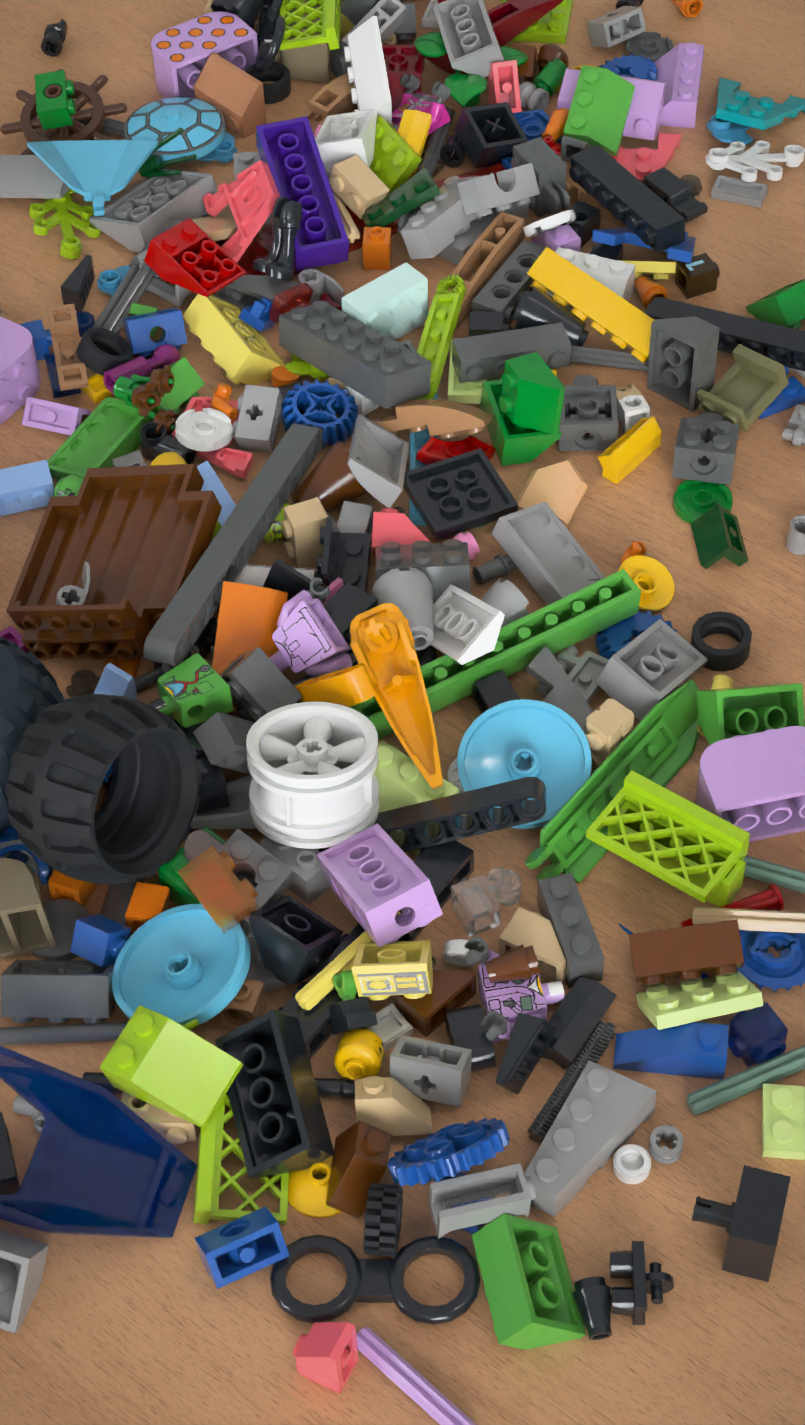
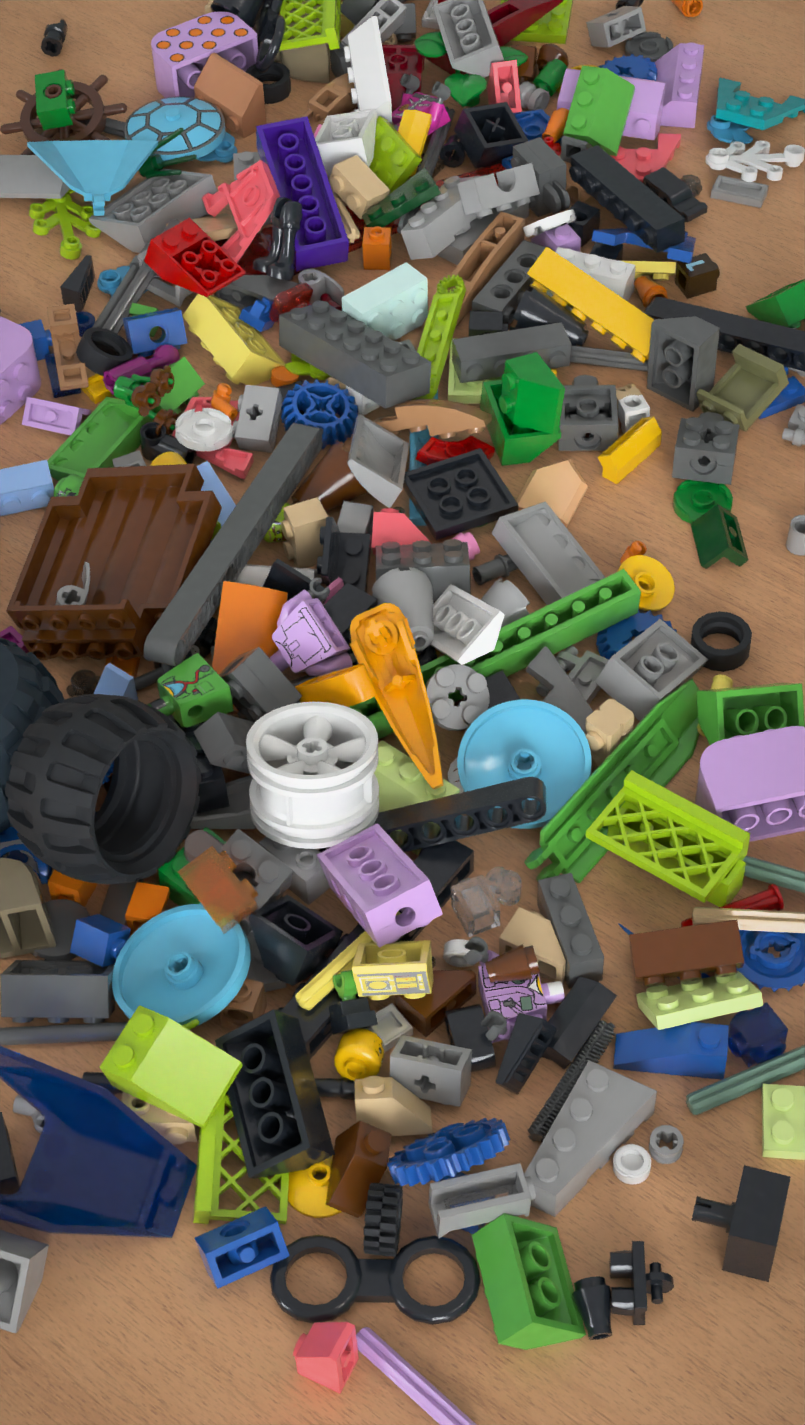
(471, 686): none -> light grey plate

